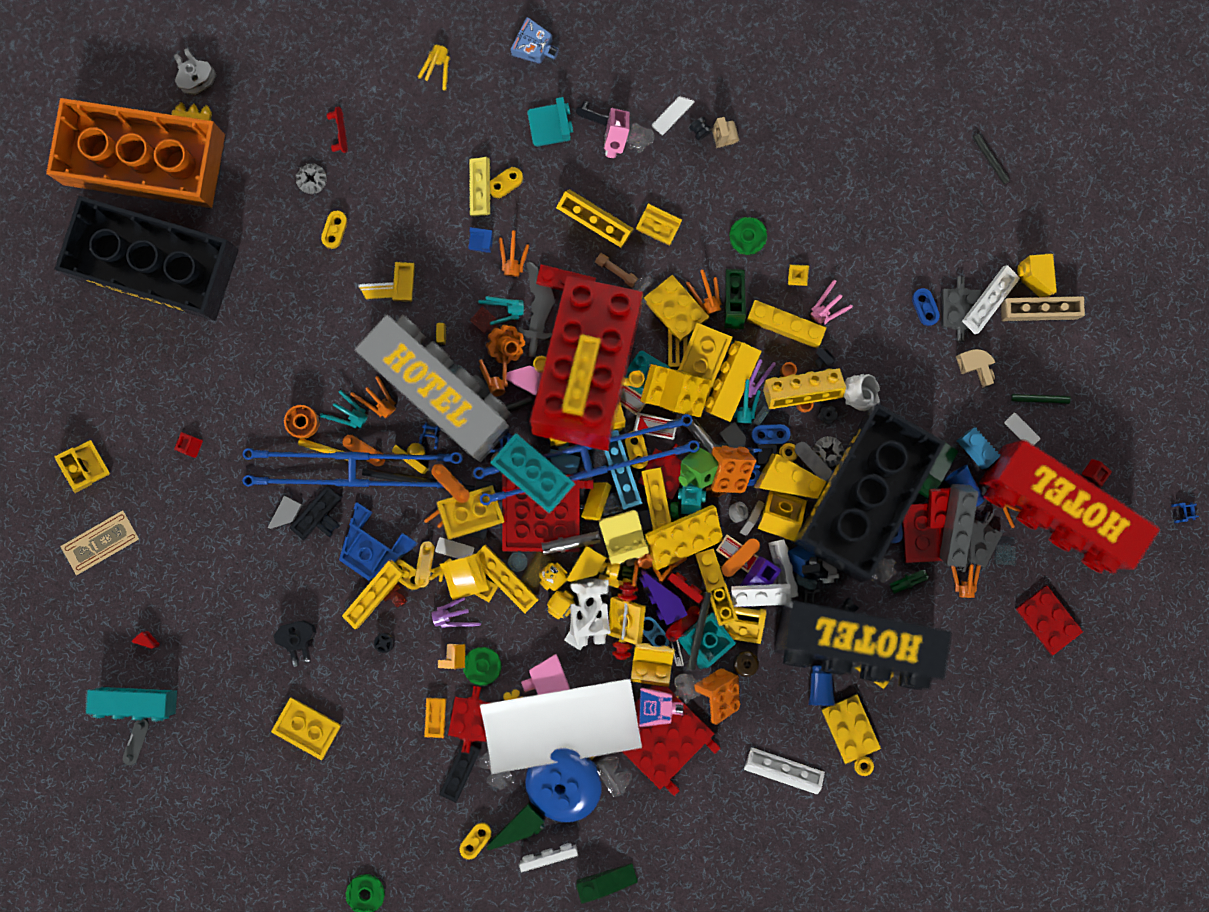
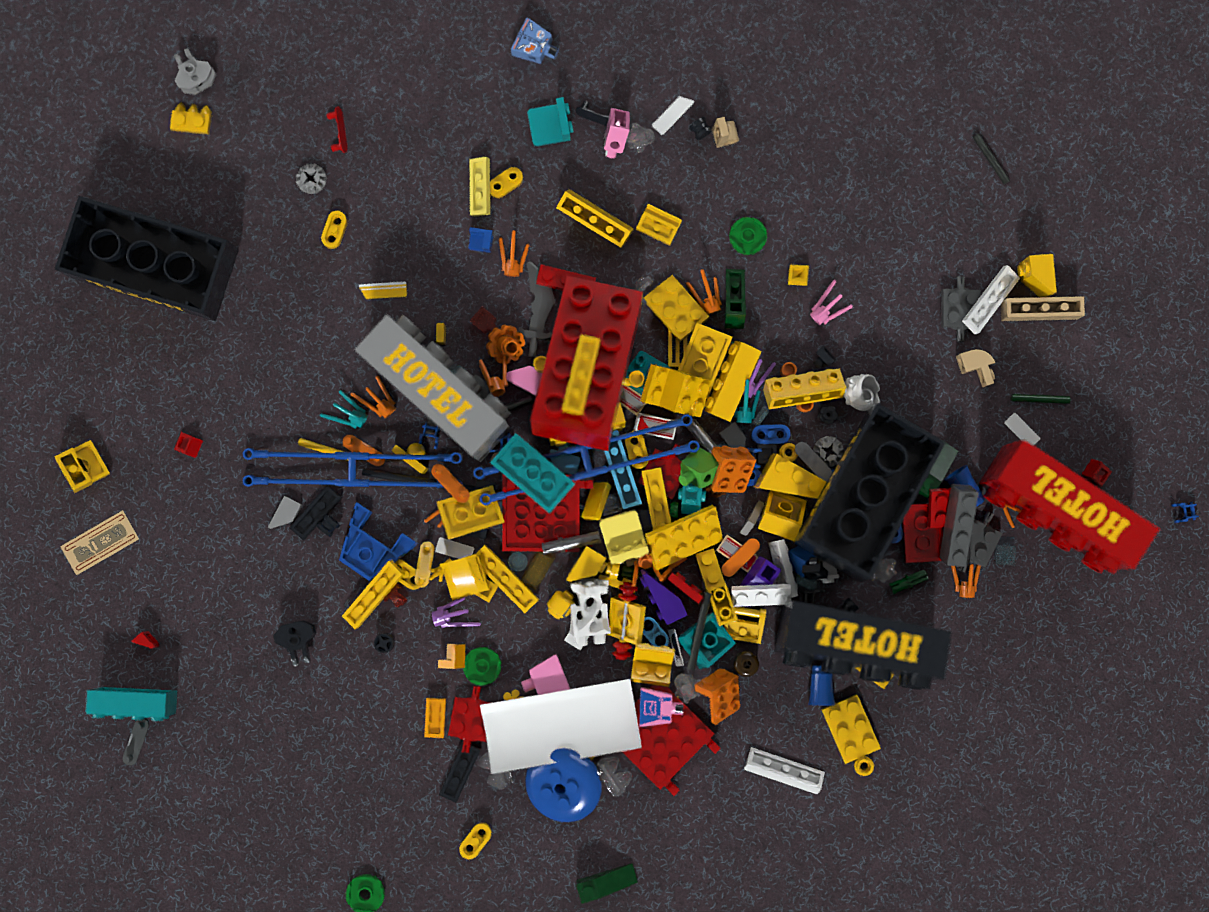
(136, 153): orange brick -> none
(292, 417): orange piece -> none
(306, 728): yellow plate -> none
(403, 281): yellow tile -> none
(436, 56): yellow plant -> none
(514, 307): teal plant -> none
(520, 827): dark green slope -> none
(548, 856): white plate -> none
(552, 576): yellow head -> none
(603, 261): medium nougat bar -> none
(678, 628): red piece -> none
(738, 512): light grey tile -> none
(786, 324): yellow brick -> none
(928, 306): blue plate -> none
(978, 448): dark azure brick -> none
(1049, 620): red plate -> none

